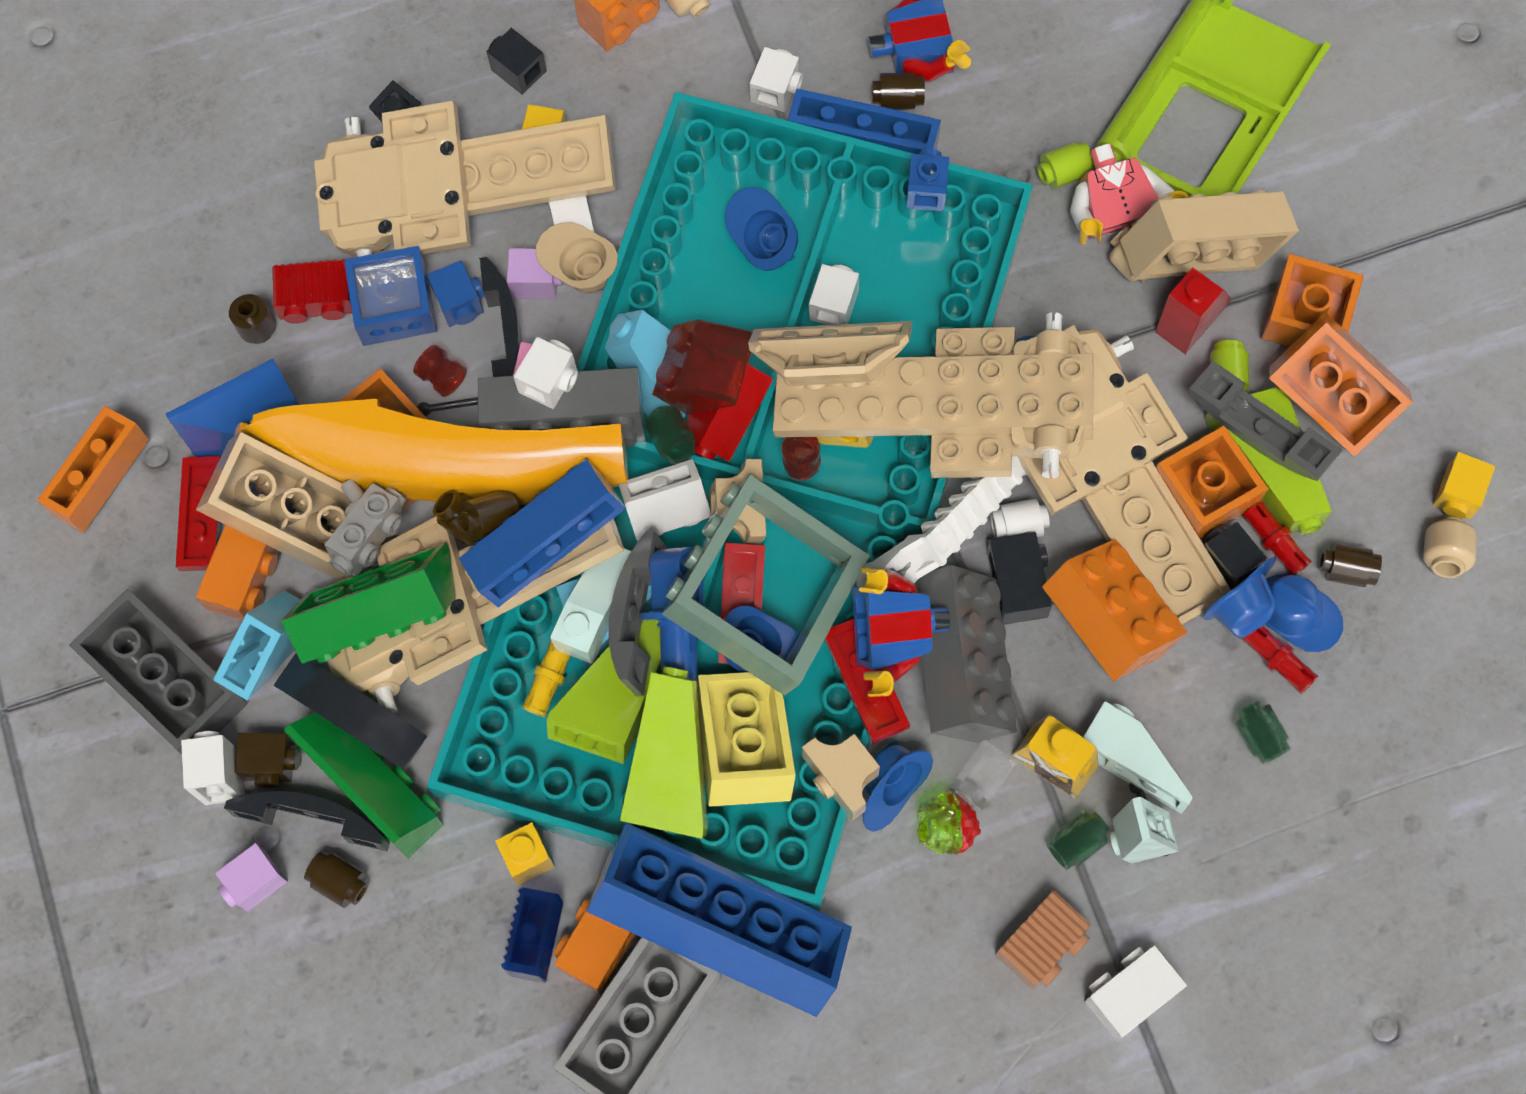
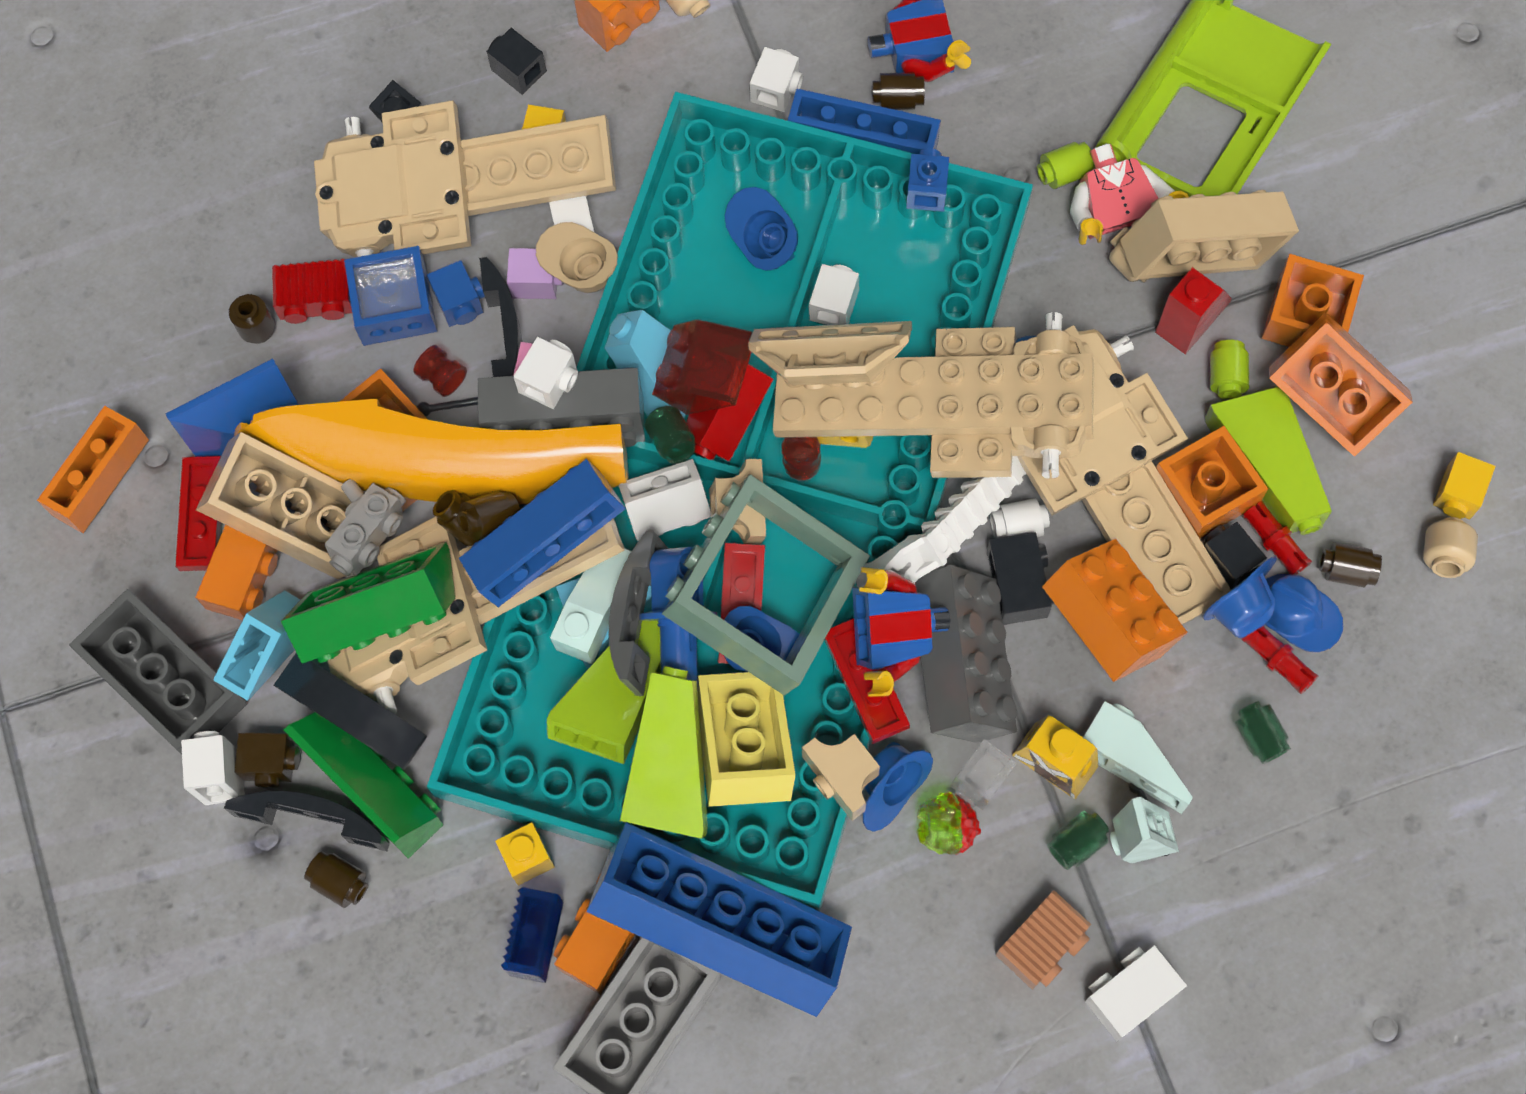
(249, 878): lavender brick -> none
(547, 679): yellow pin -> none
(1260, 426): dark grey slope -> none

